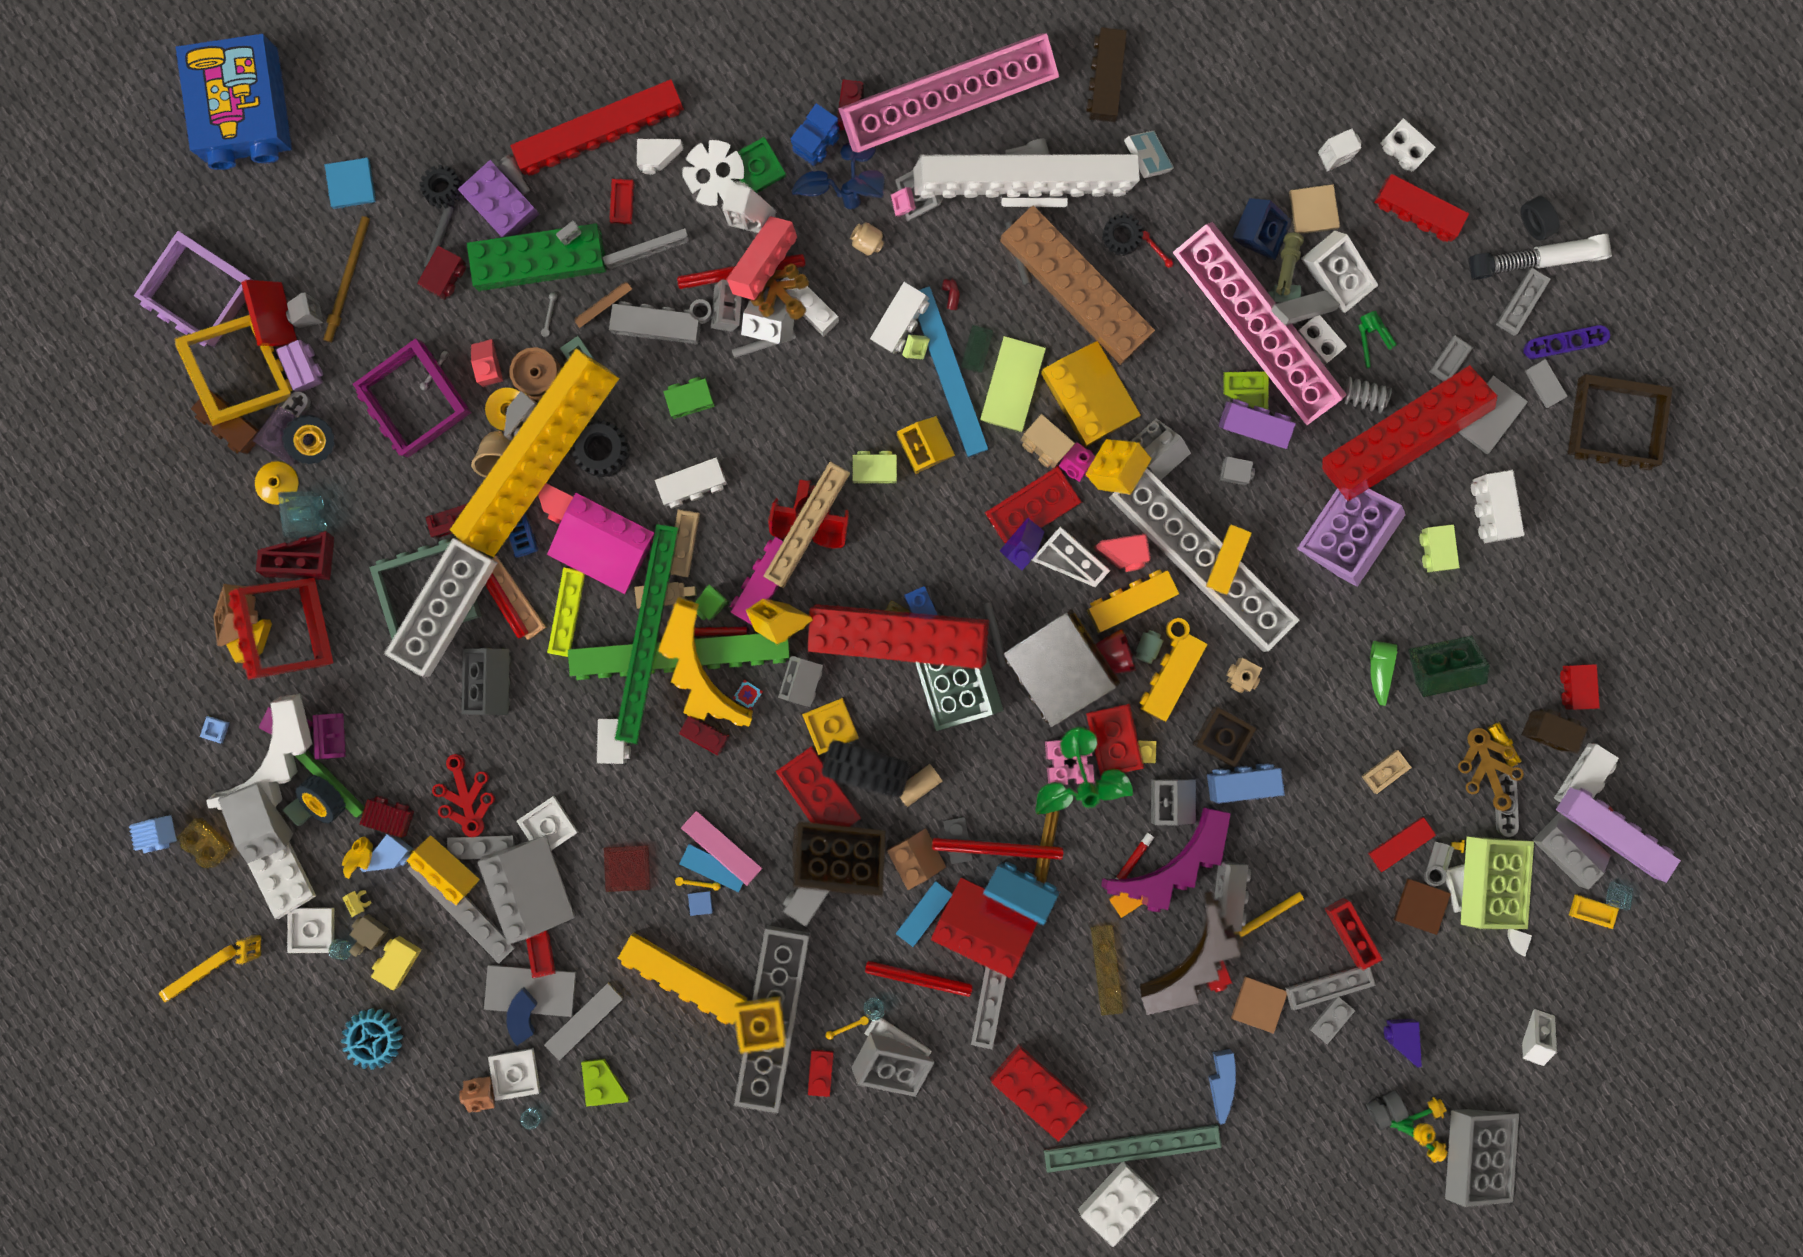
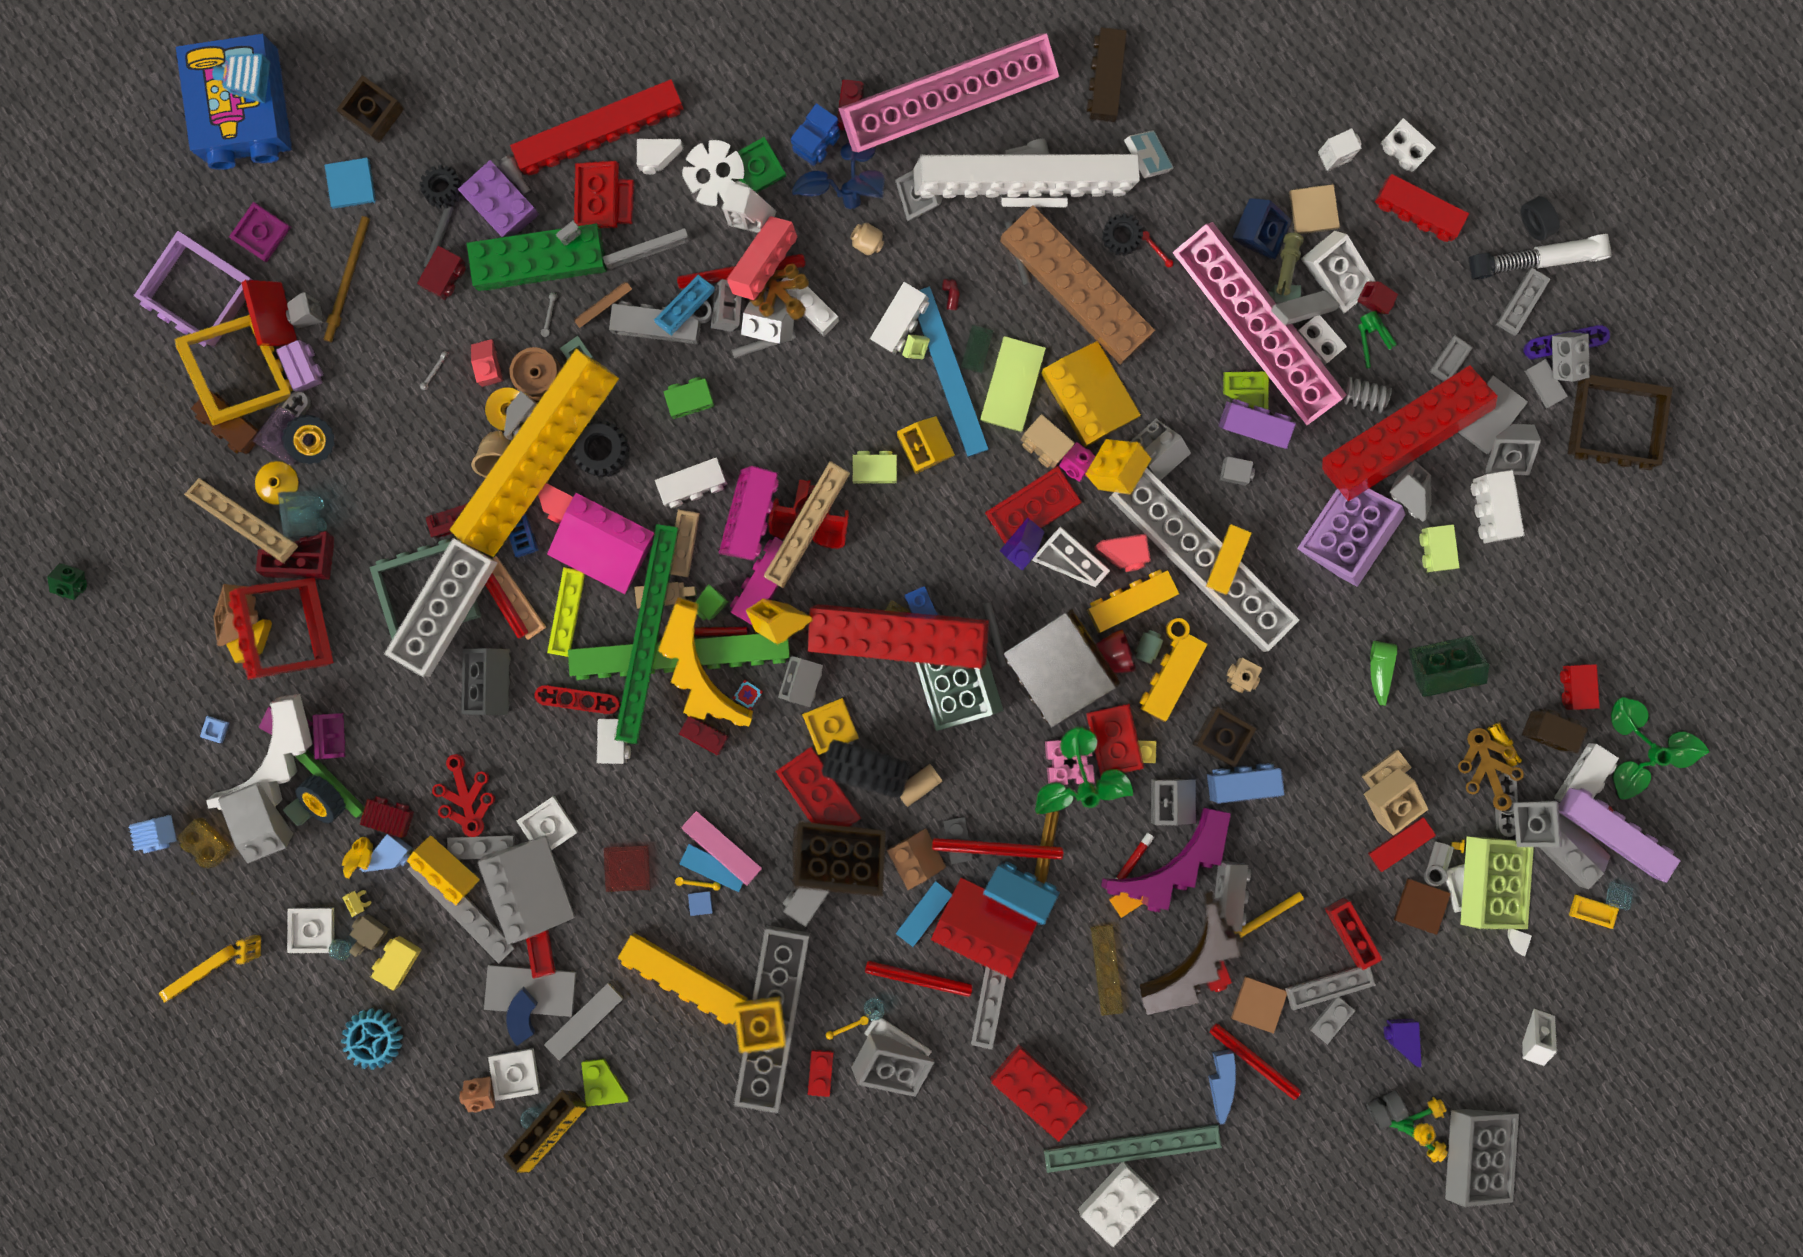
(67, 581): none -> dark green brick
(241, 520): none -> tan tile
(245, 75): none -> dark azure torso
(259, 232): none -> magenta tile
(282, 881): white plate -> none
(370, 109): none -> dark brown brick
(376, 411): magenta window -> none
(545, 1131): none -> dark brown brick
(577, 702): none -> red beam
(596, 194): none -> red tile
(684, 305): none -> dark azure tile
(748, 513): none -> dark pink slope
(903, 201): bright pink tile -> none
(1255, 1061): none -> red axle
(1377, 297): none -> dark red brick
(1396, 801): none -> tan brick
(1413, 490): none -> light grey slope
(1514, 450): none -> light grey slope
(1537, 824): none -> light grey slope
(1570, 356): none -> light grey brick
(1682, 751): none -> green plant

